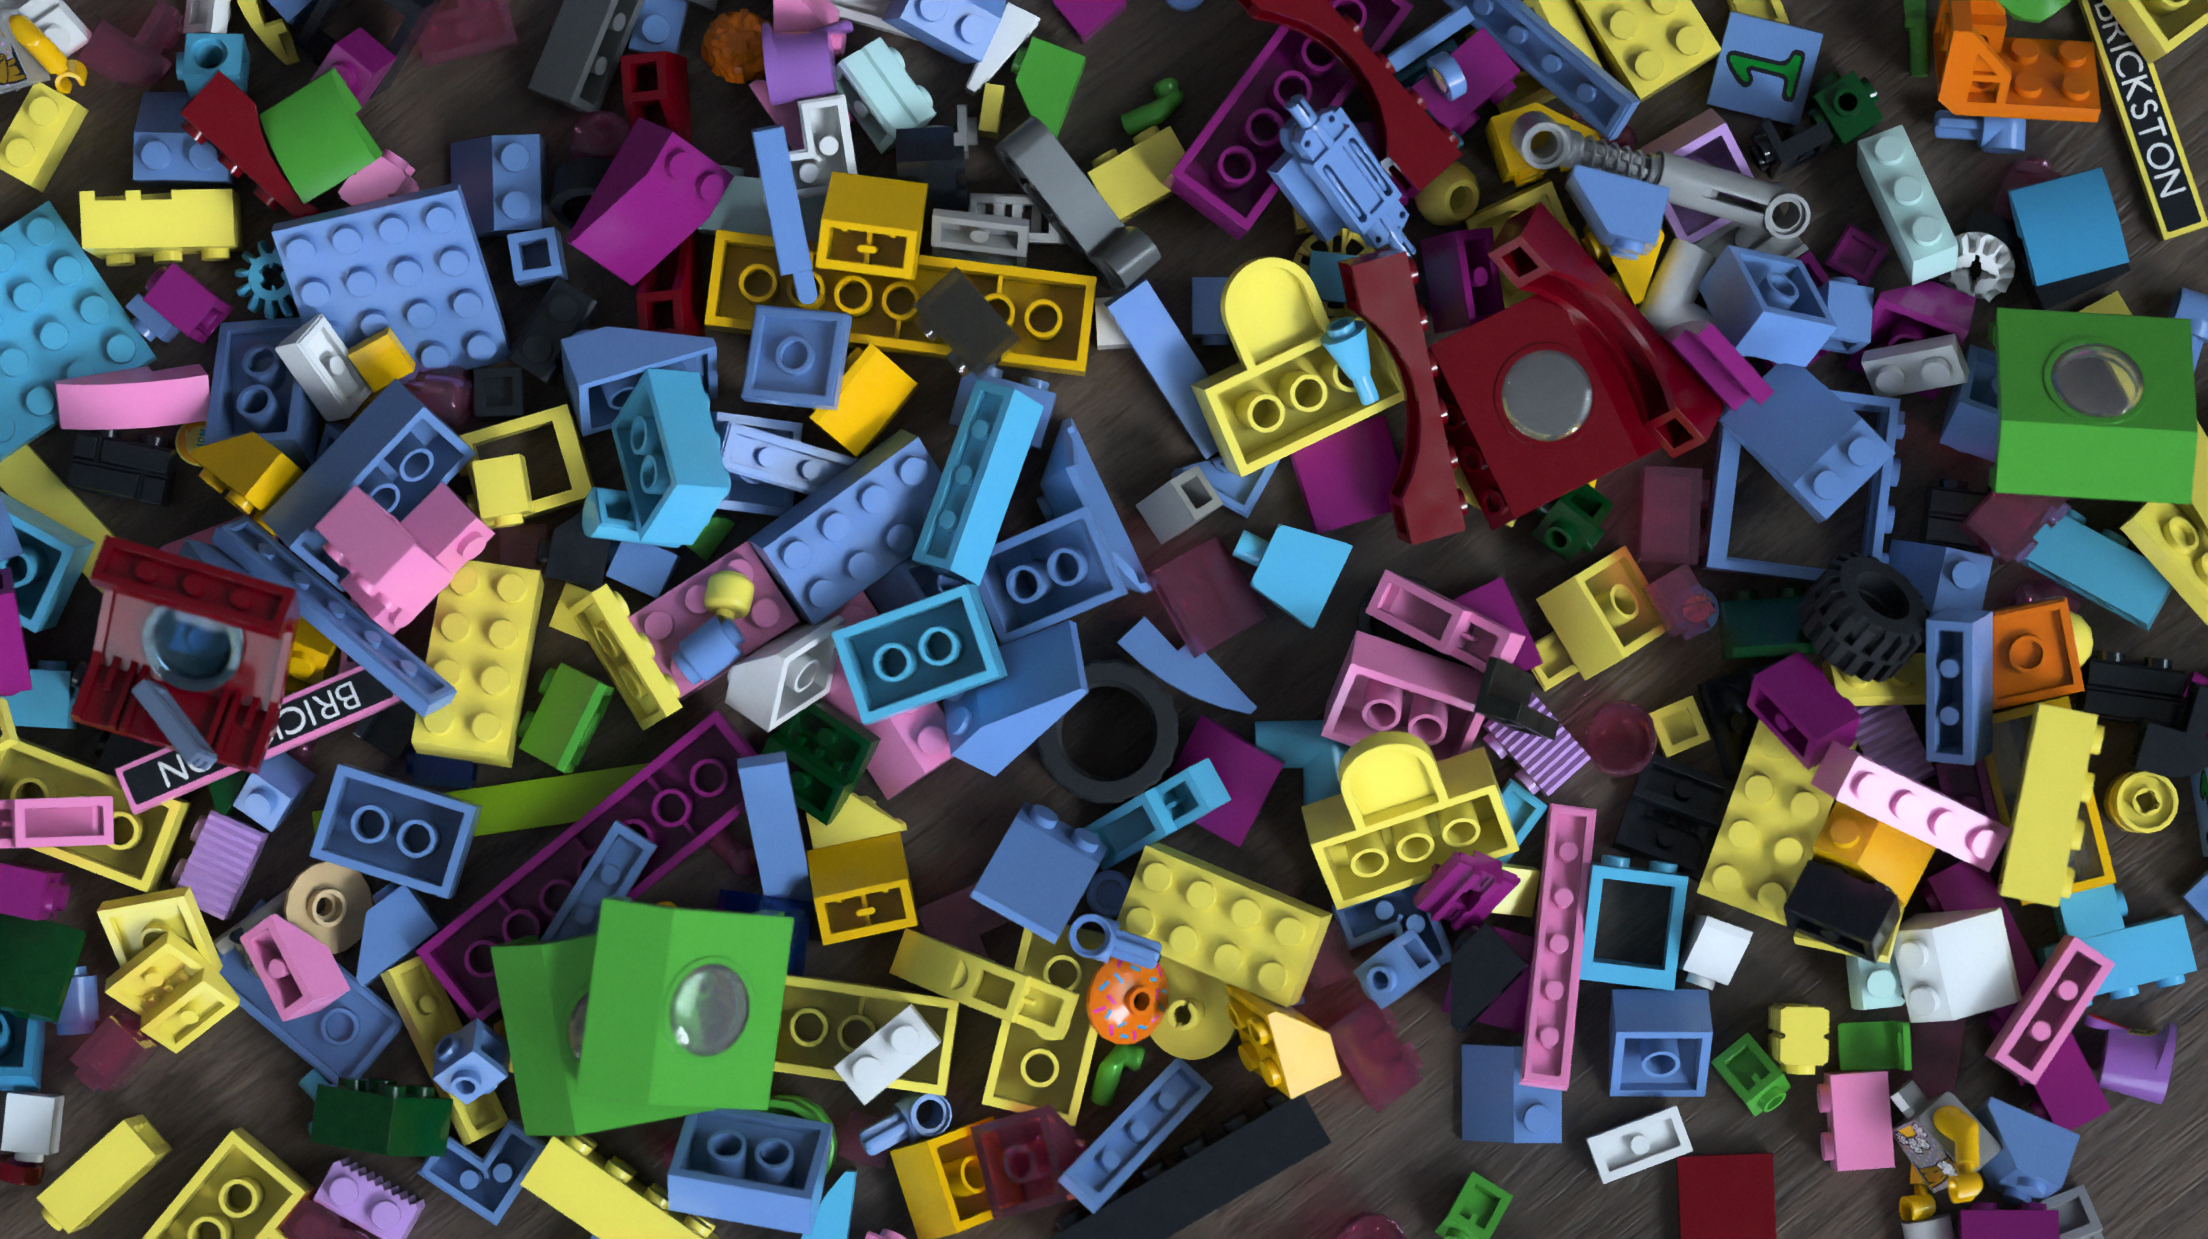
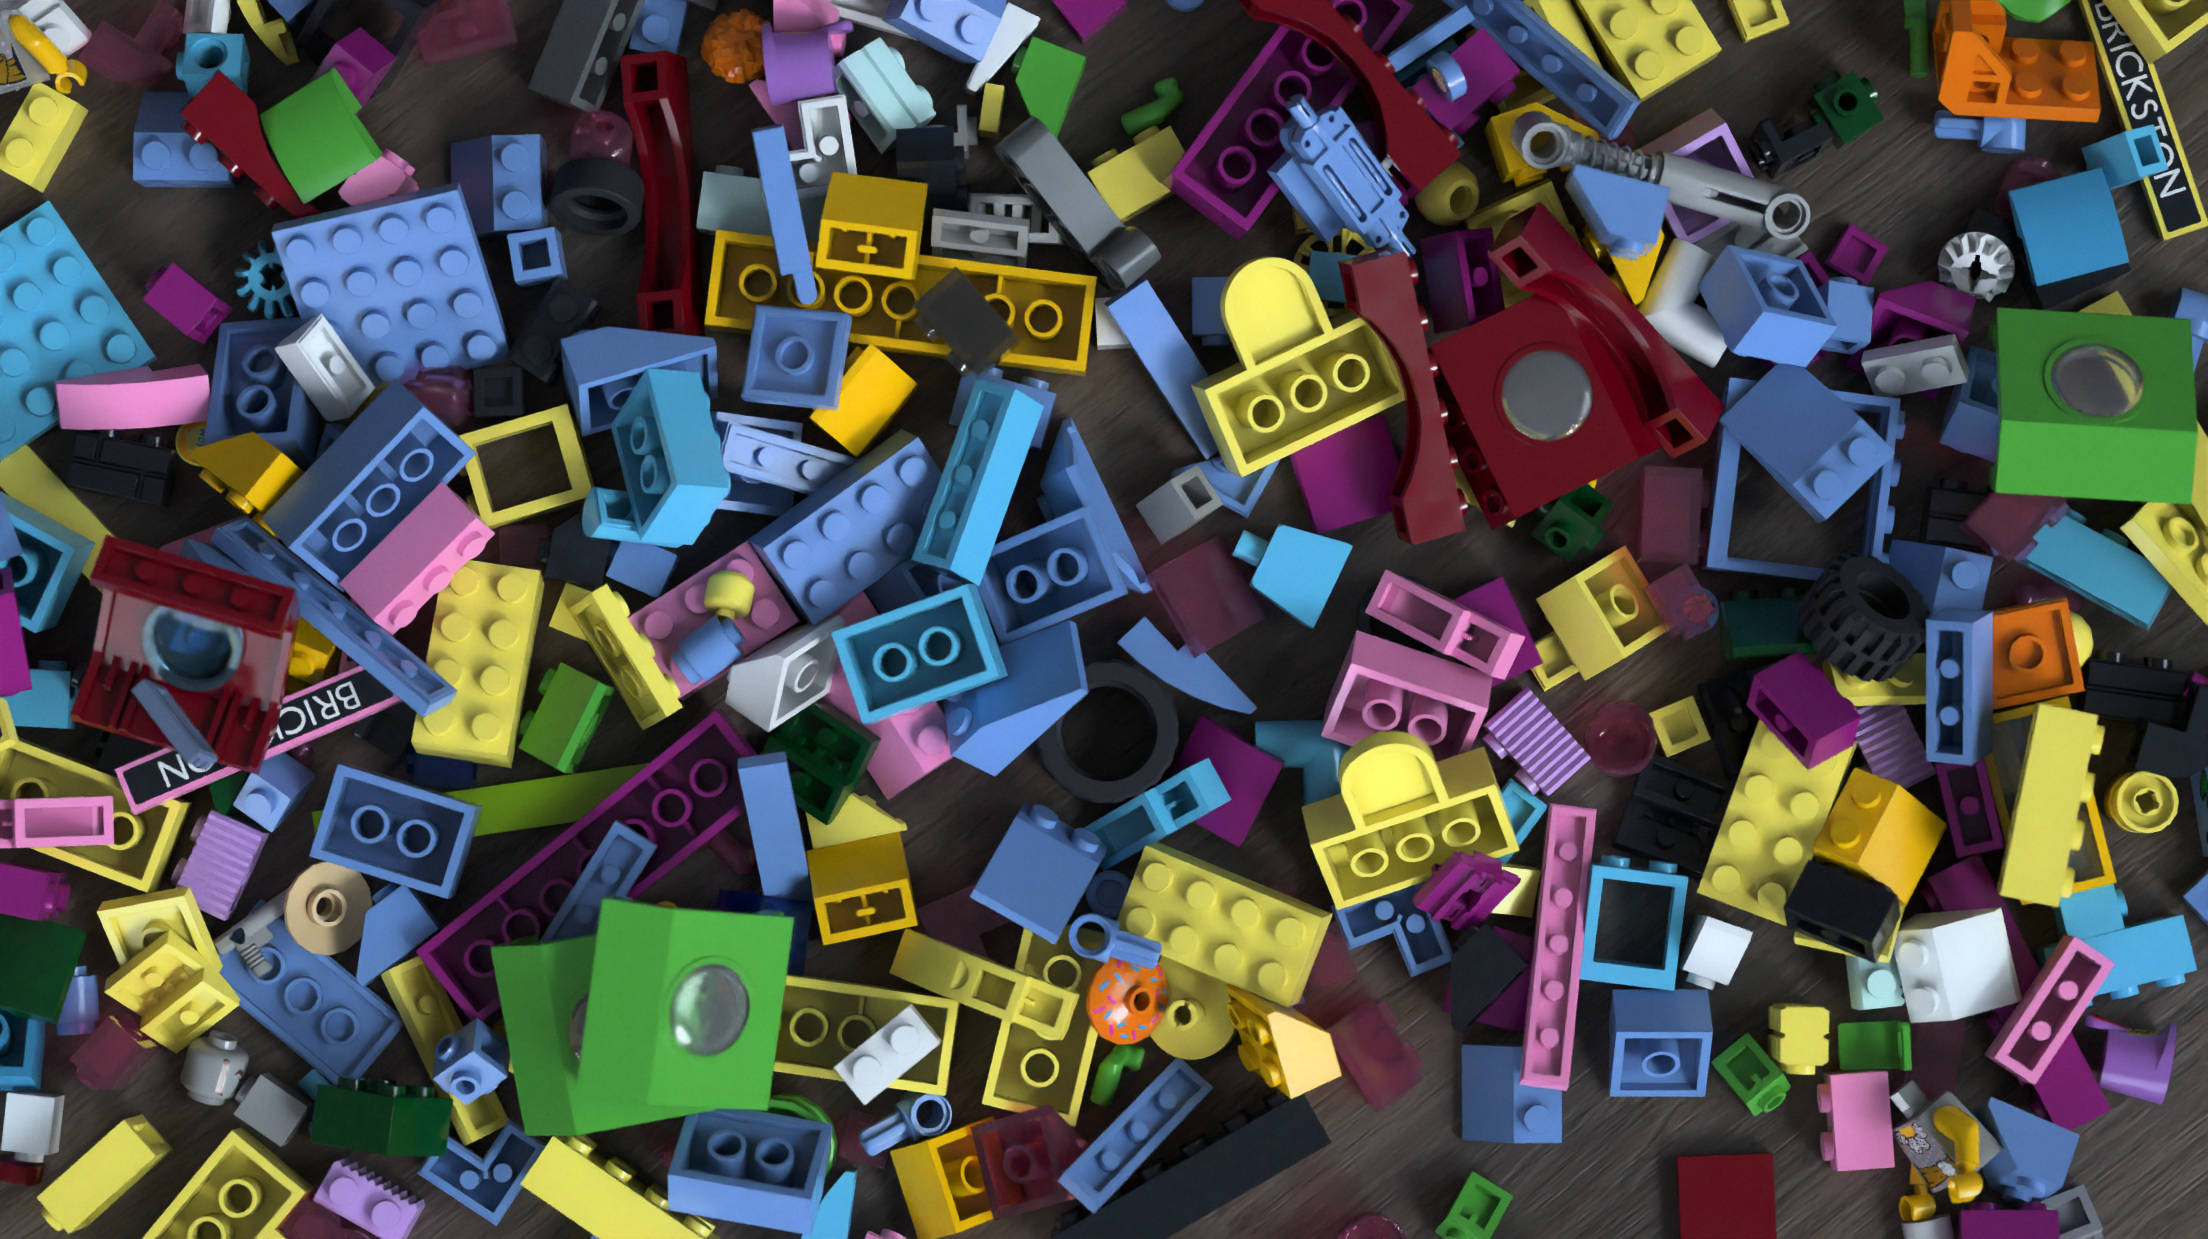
(150, 322): medium blue plate -> none
(161, 225): light yellow wedge -> none
(214, 1068): none -> light grey head
(272, 1107): none -> light grey brick
(293, 967): bright pink slope -> none
(381, 359): yellow tile -> none
(382, 554): bright pink brick -> none
(503, 489): light yellow brick -> none
(648, 202): magenta slope -> none
(711, 535): bright green tile -> none
(1348, 346): medium azure cone -> none
(1396, 969): medium blue brick -> none
(1506, 698): pearl dark grey panel -> none
(1639, 1144): white plate -> none
(1717, 363): magenta slope -> none
(1764, 67): medium blue tile -> none
(1907, 205): light aqua brick -> none
(1910, 806): brick -> none
(2127, 156): none -> medium azure brick

